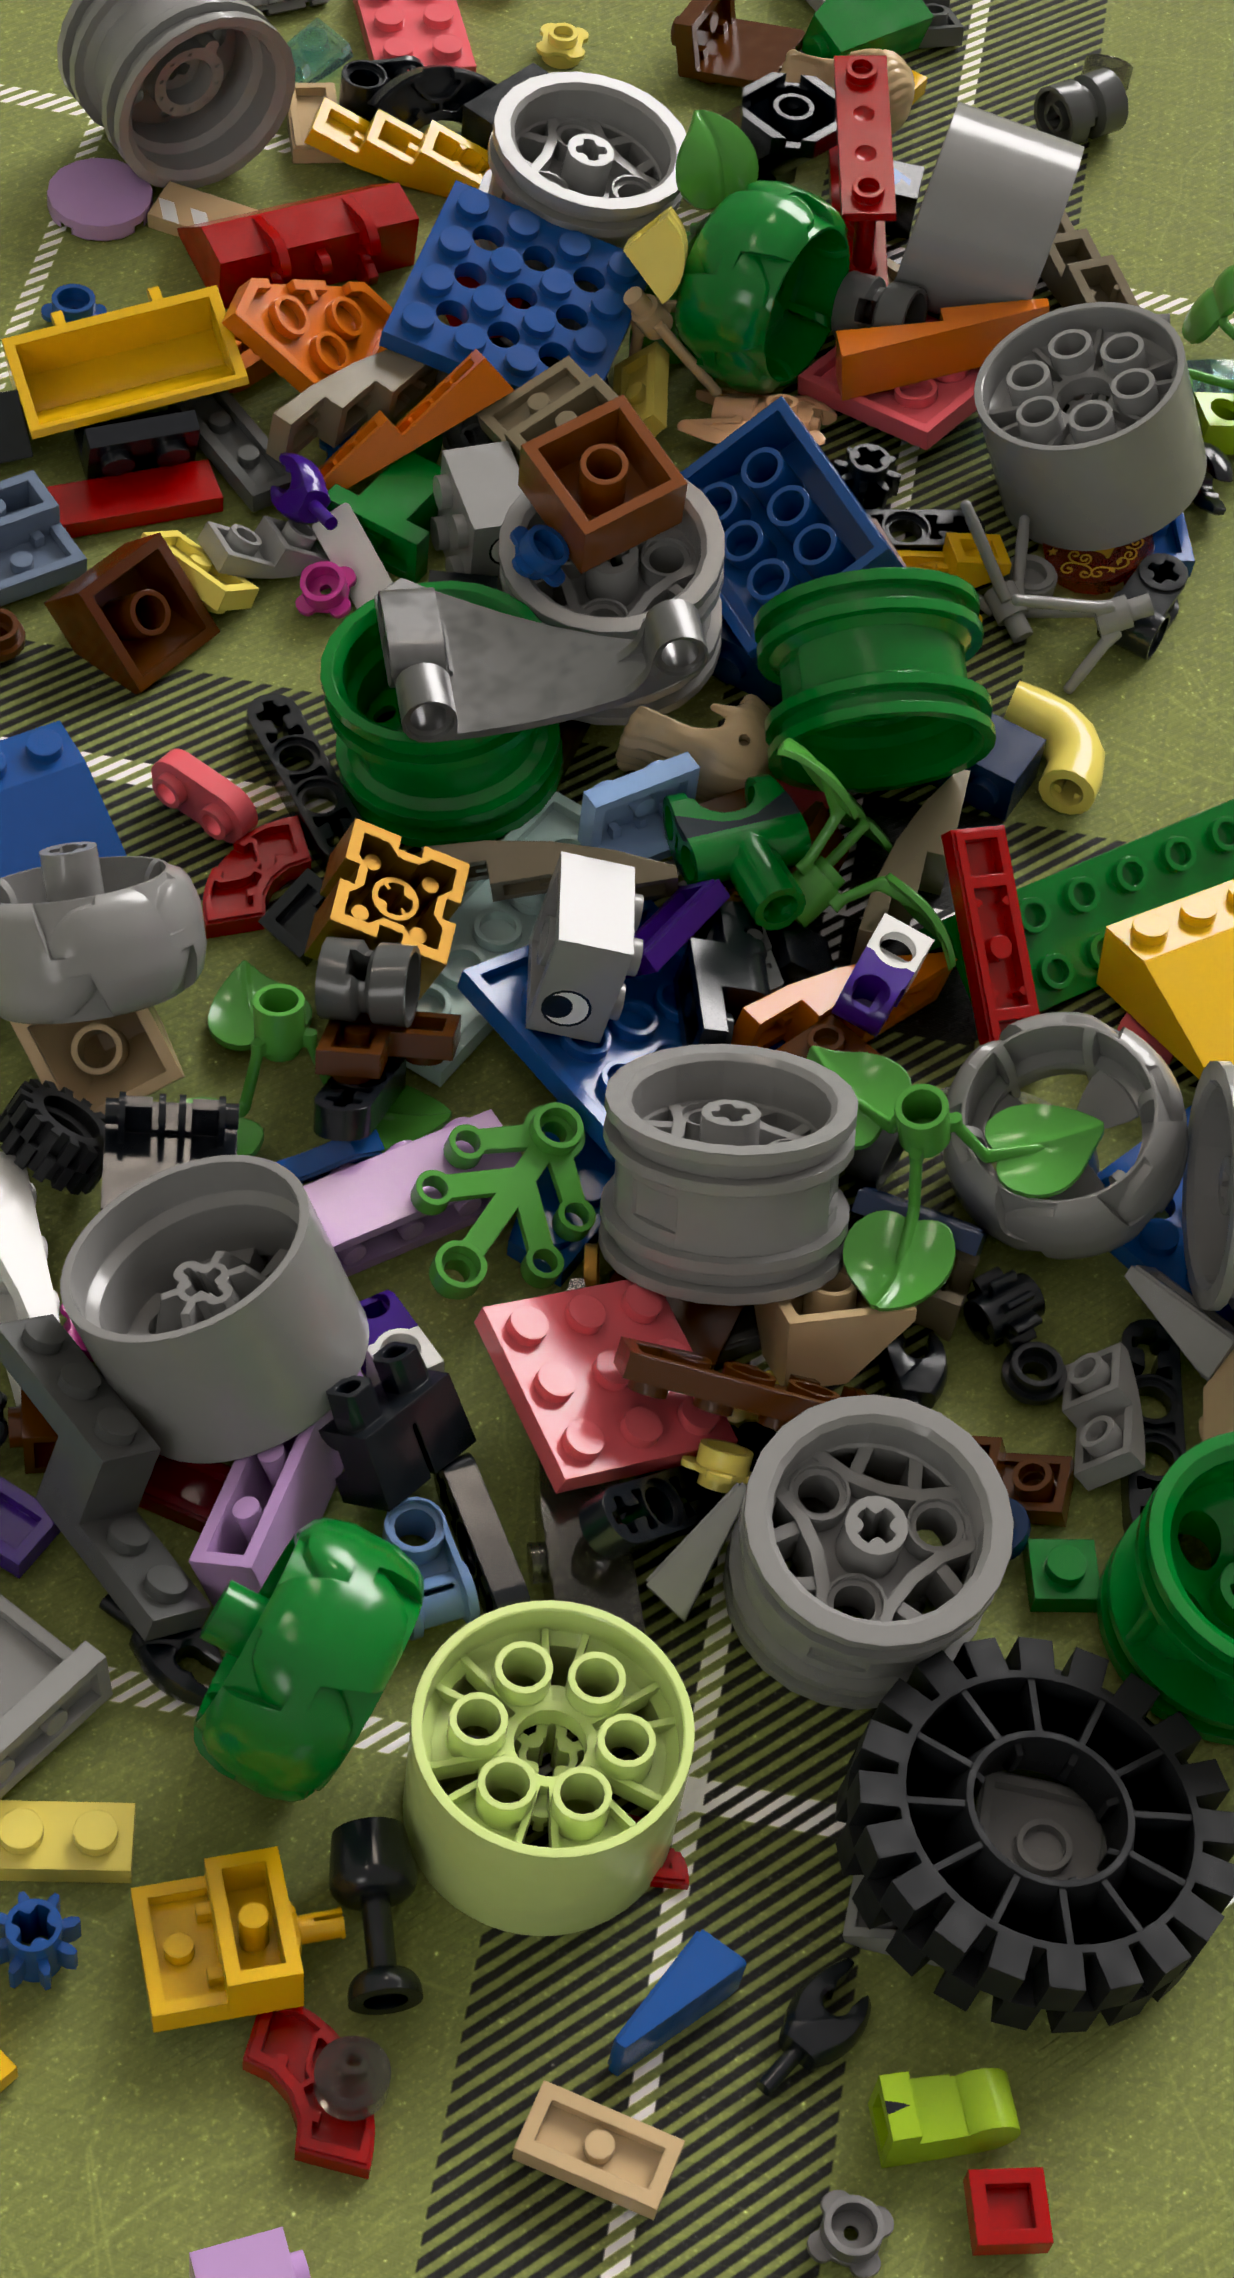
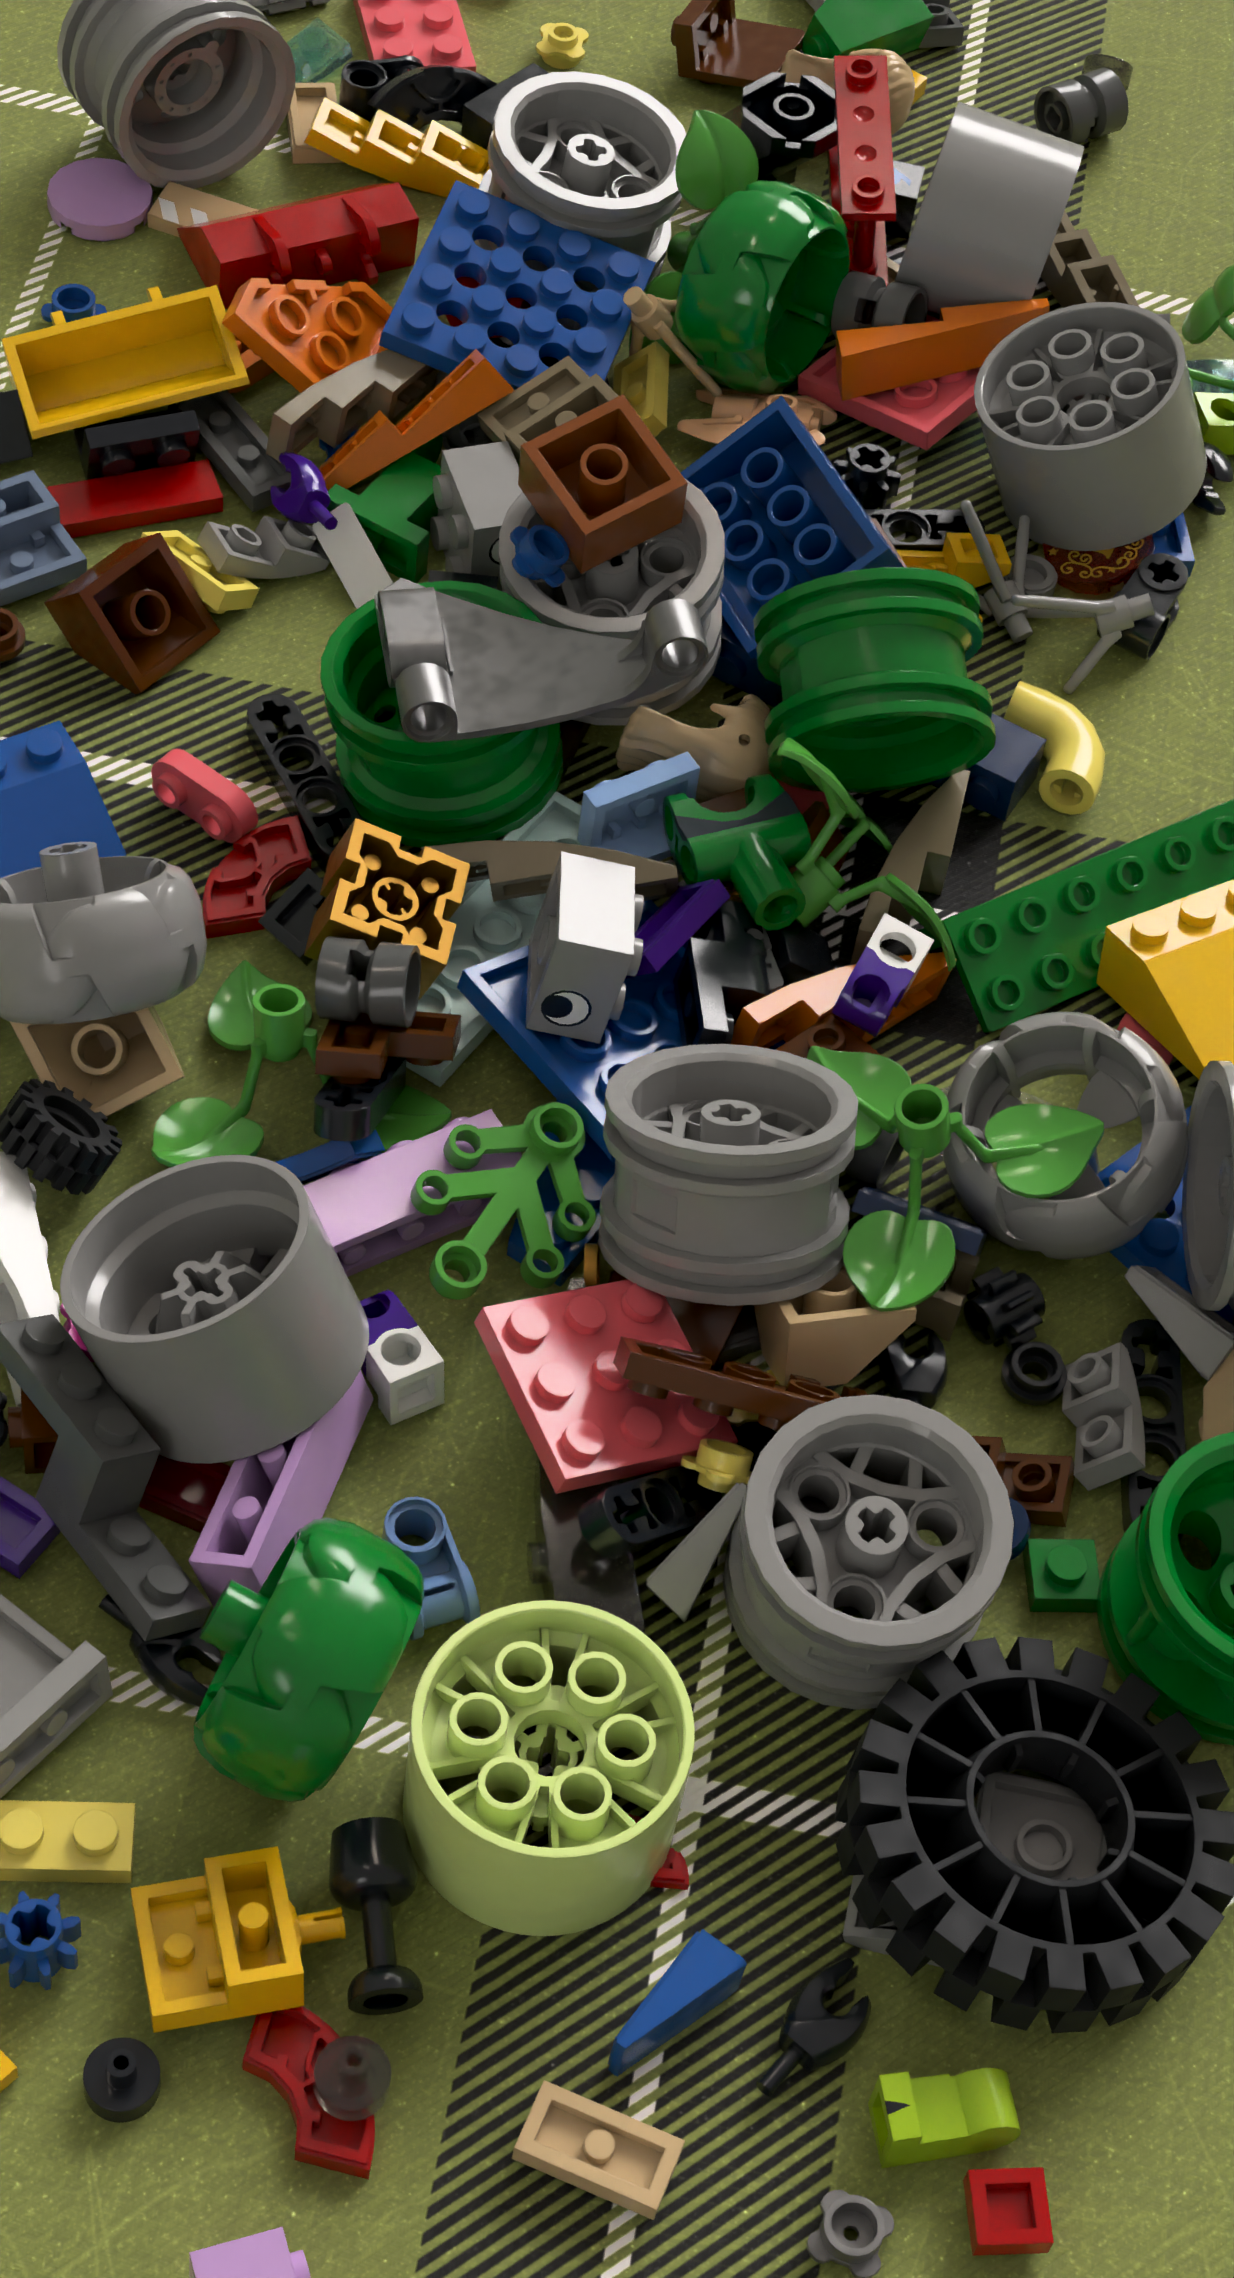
(121, 2080): none -> black tile
(155, 1136): black hinge -> none
(323, 576): dark pink plate -> none
(396, 1430): black hips -> none
(479, 1534): black beam -> none
(660, 253): light yellow brick -> none
(990, 928): red plate -> none

